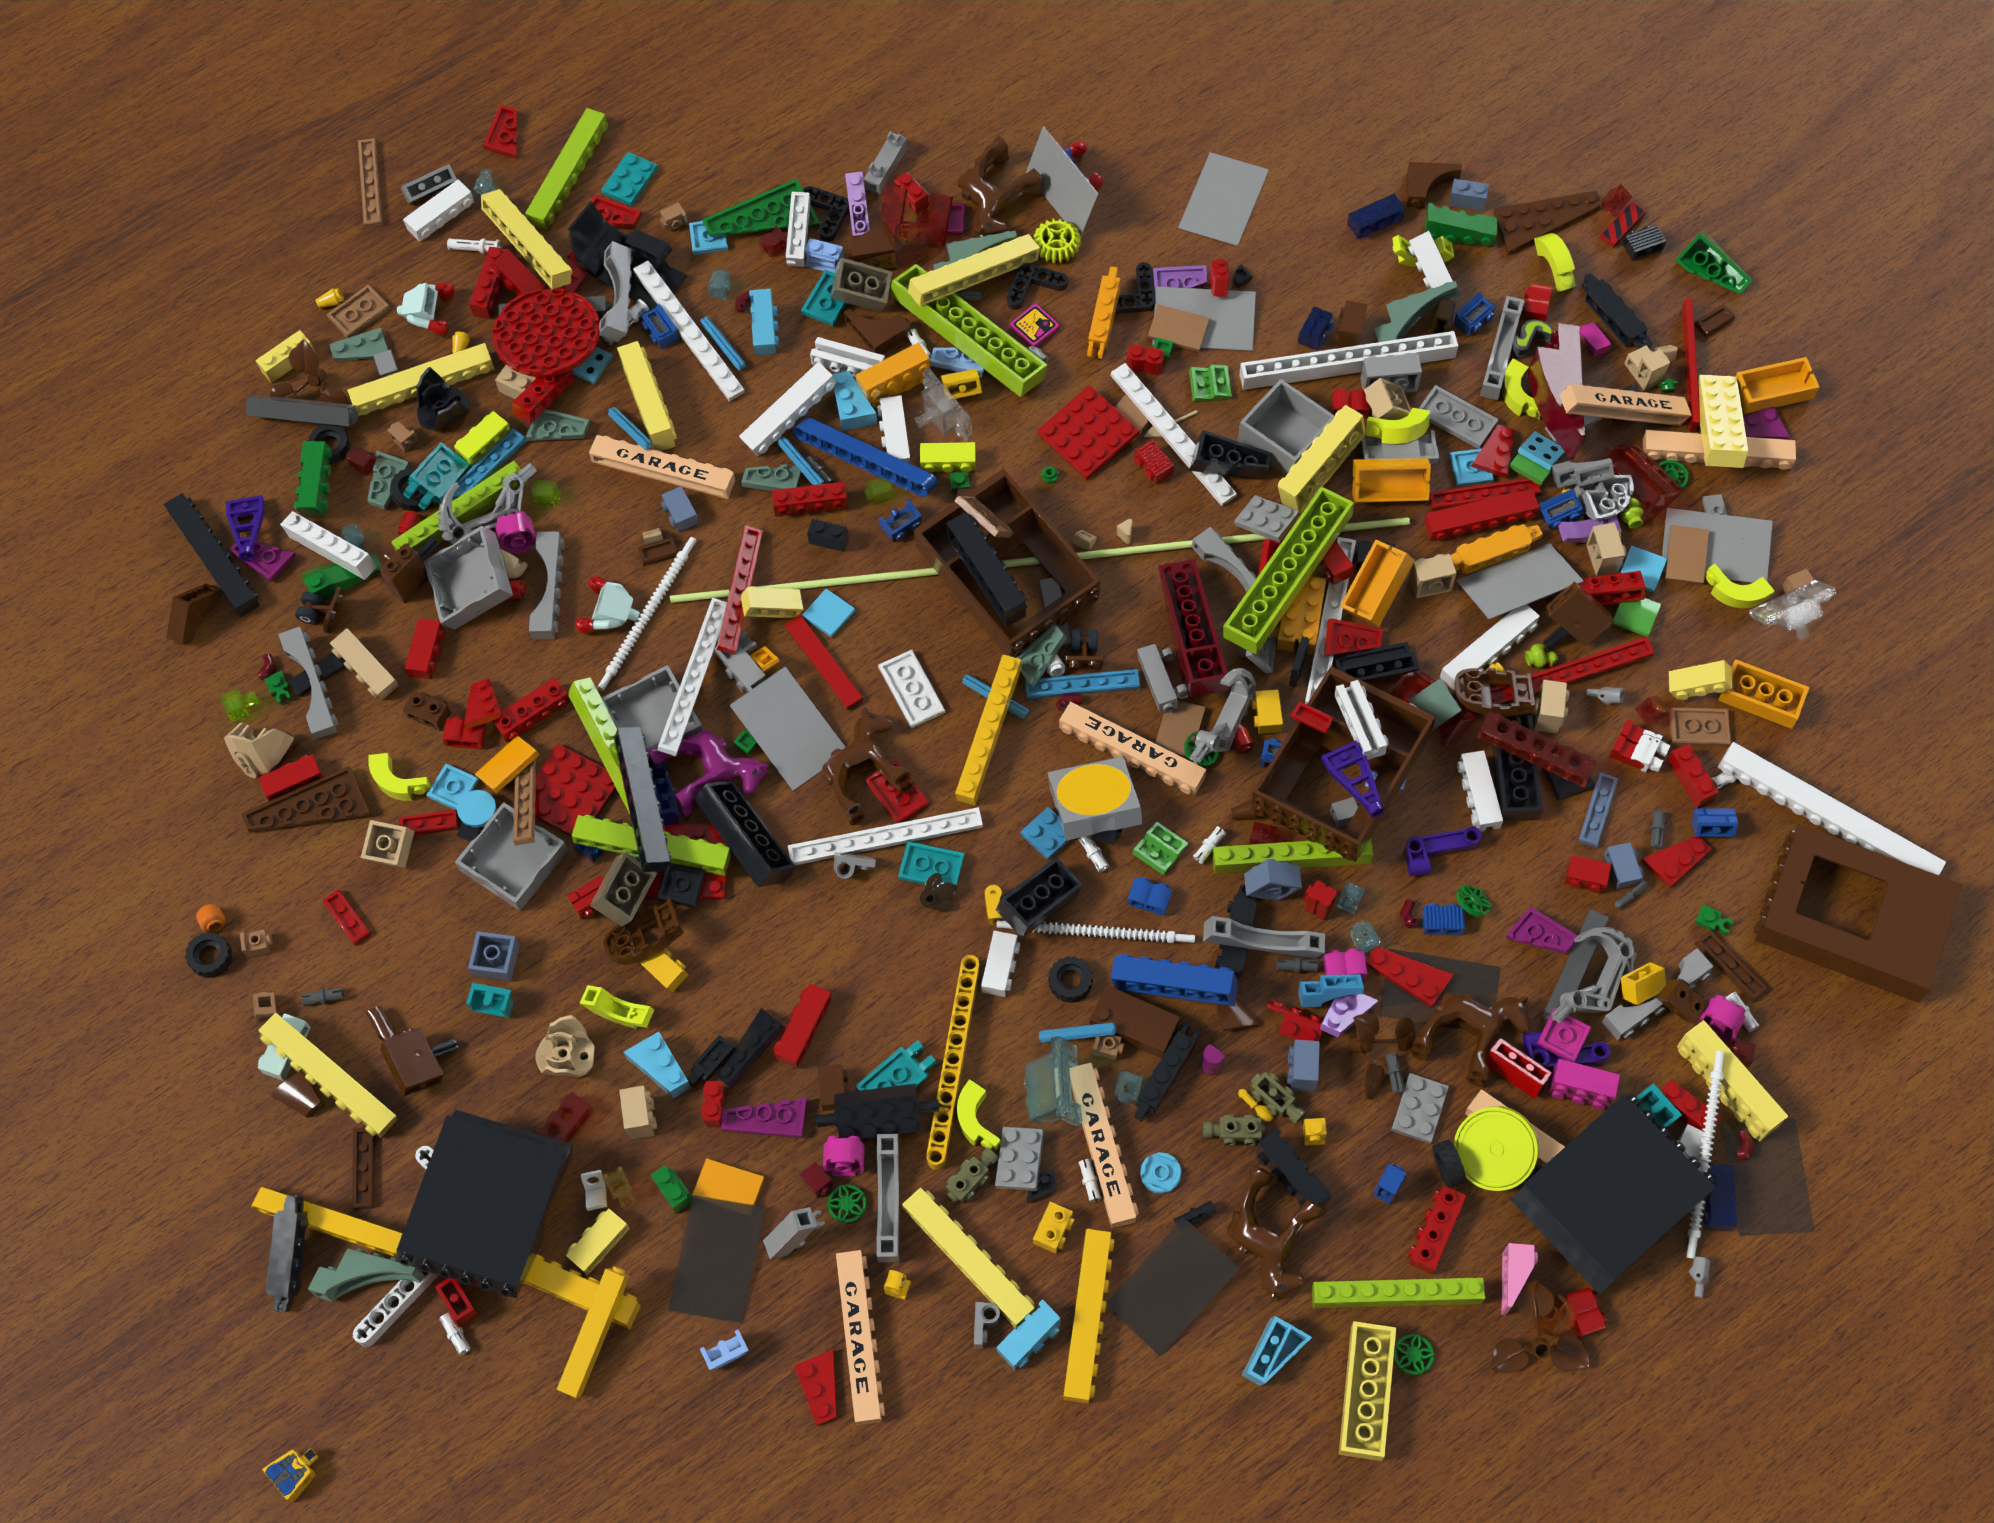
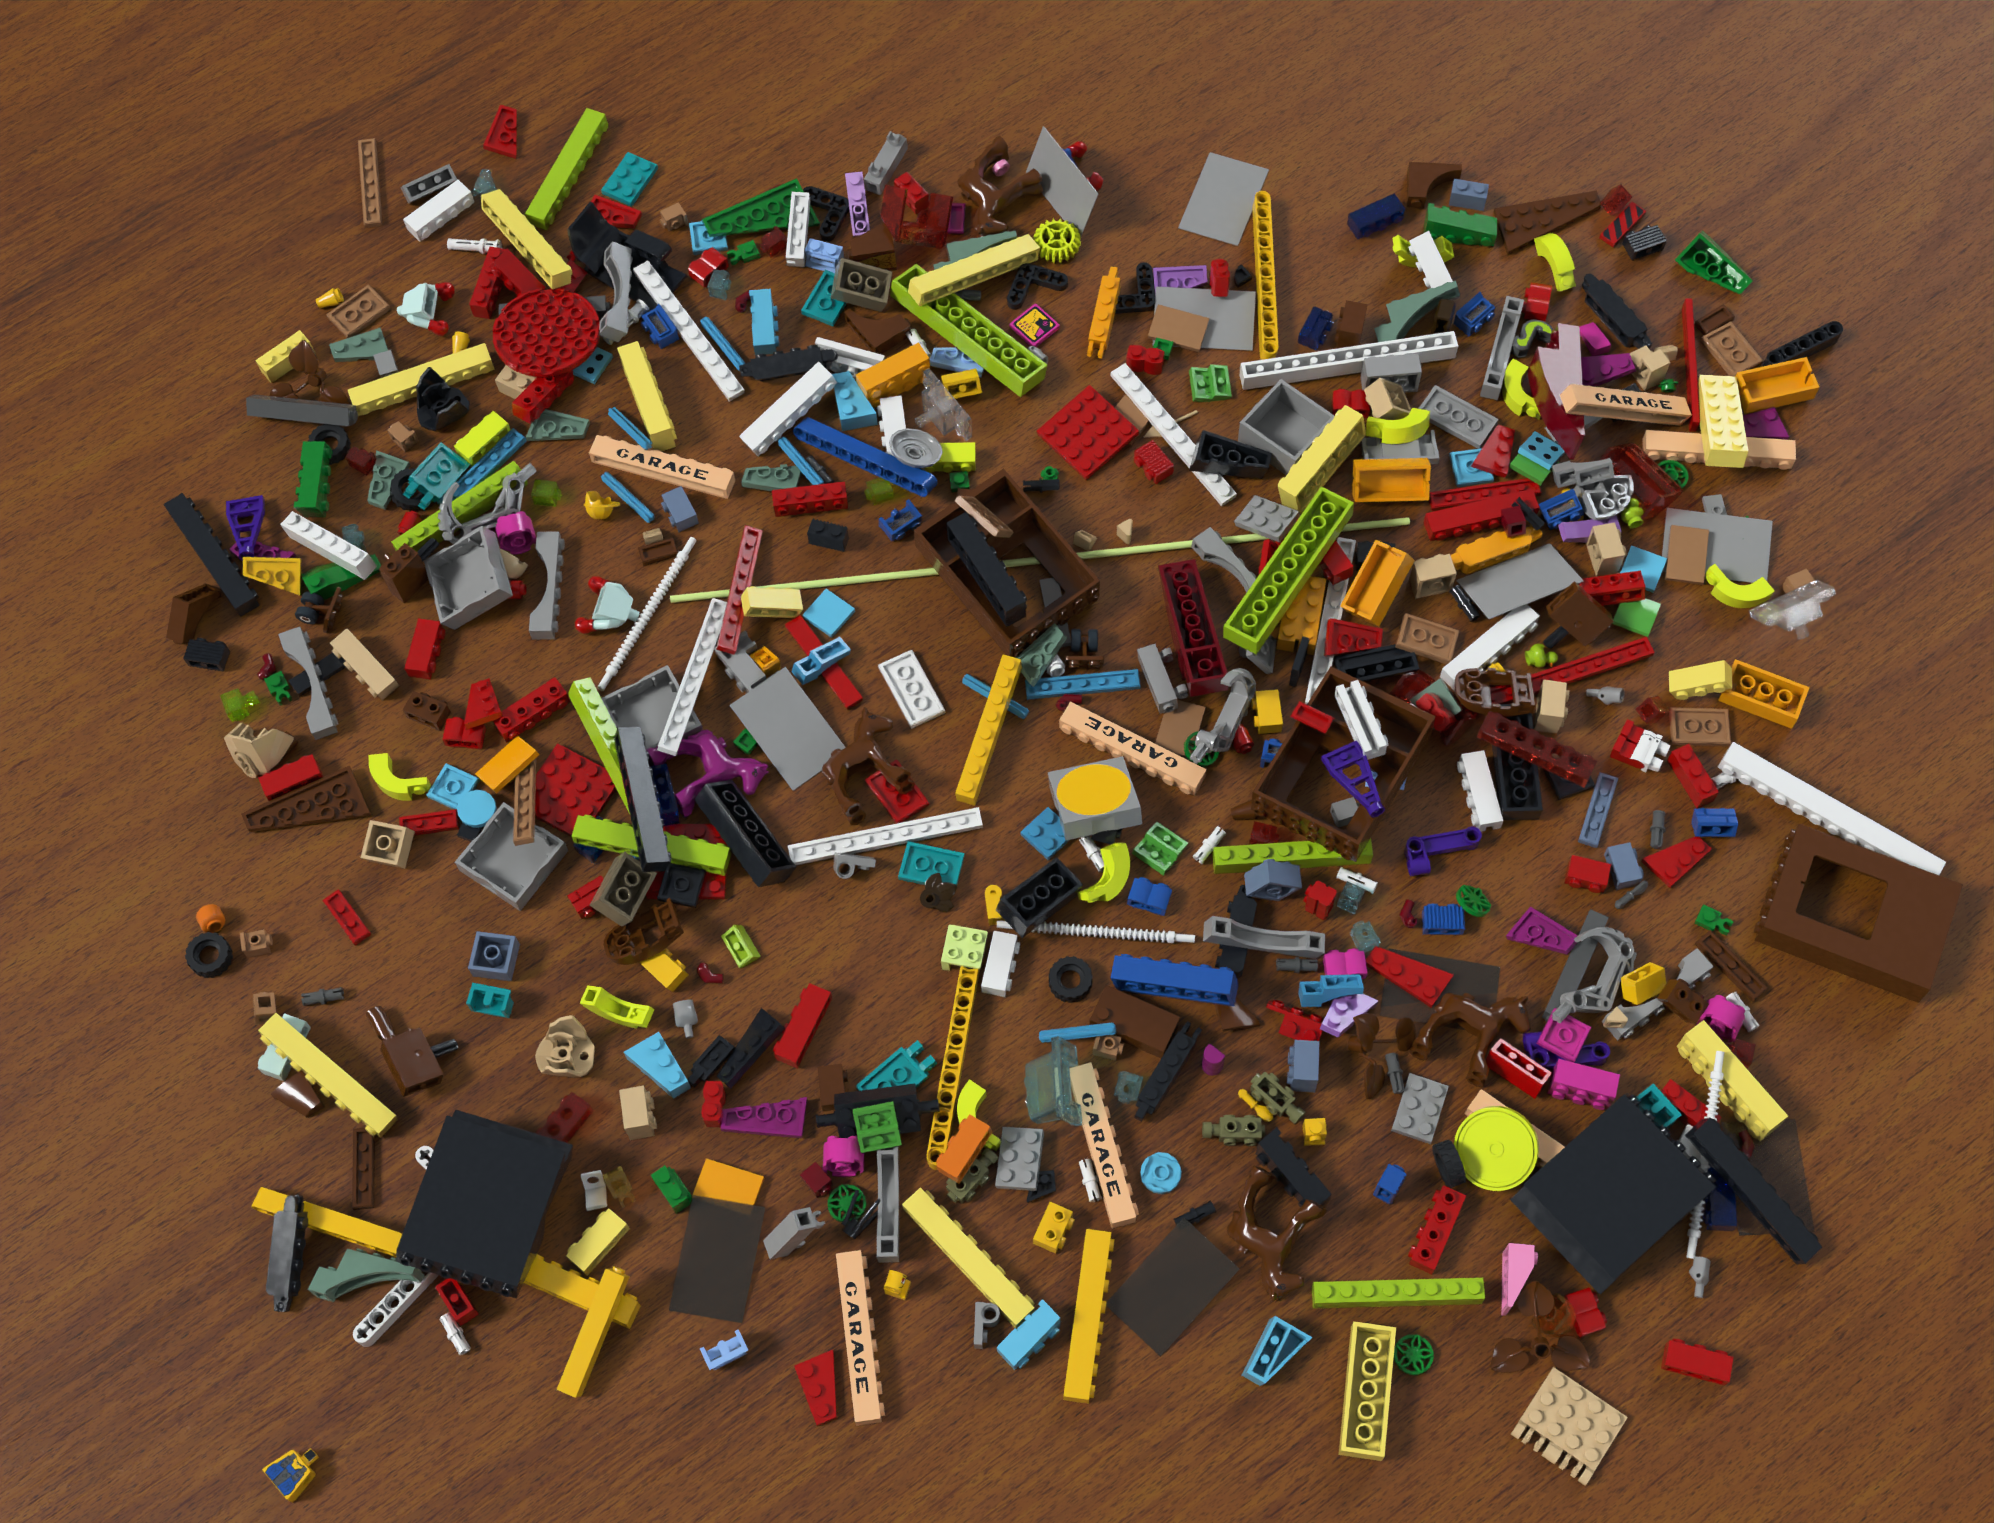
(207, 654): none -> black brick
(278, 572): none -> yellow wing
(597, 506): none -> yellow piece
(628, 497): none -> dark azure axle
(685, 1016): none -> light grey piece
(702, 268): none -> red brick
(707, 976): none -> dark red arm
(740, 945): none -> lime slope
(745, 252): none -> green plate
(787, 364): none -> black hinge
(819, 660): none -> dark azure slope
(855, 1228): none -> black plant
(877, 1127): none -> bright green slope
(915, 448): none -> light grey hat
(963, 947): none -> yellowish green bracket
(963, 1148): none -> orange brick
(1000, 167): none -> bright pink tile
(1041, 485): none -> black axle
(1114, 877): none -> neon yellow arch
(1265, 275): none -> yellow beam
(1369, 885): none -> white pin
(1427, 638): none -> medium nougat tile
(1433, 704): none -> red brick
(1464, 603): none -> black pin
(1513, 521): none -> dark red brick
(1532, 518): none -> black axle
(1571, 1422): none -> tan hinge
(1605, 368): none -> magenta wing
(1615, 1019): none -> tan slope
(1697, 1362): none -> red brick
(1731, 349): none -> medium nougat tile
(1754, 1190): none -> black brick
(1826, 334): none -> black beam

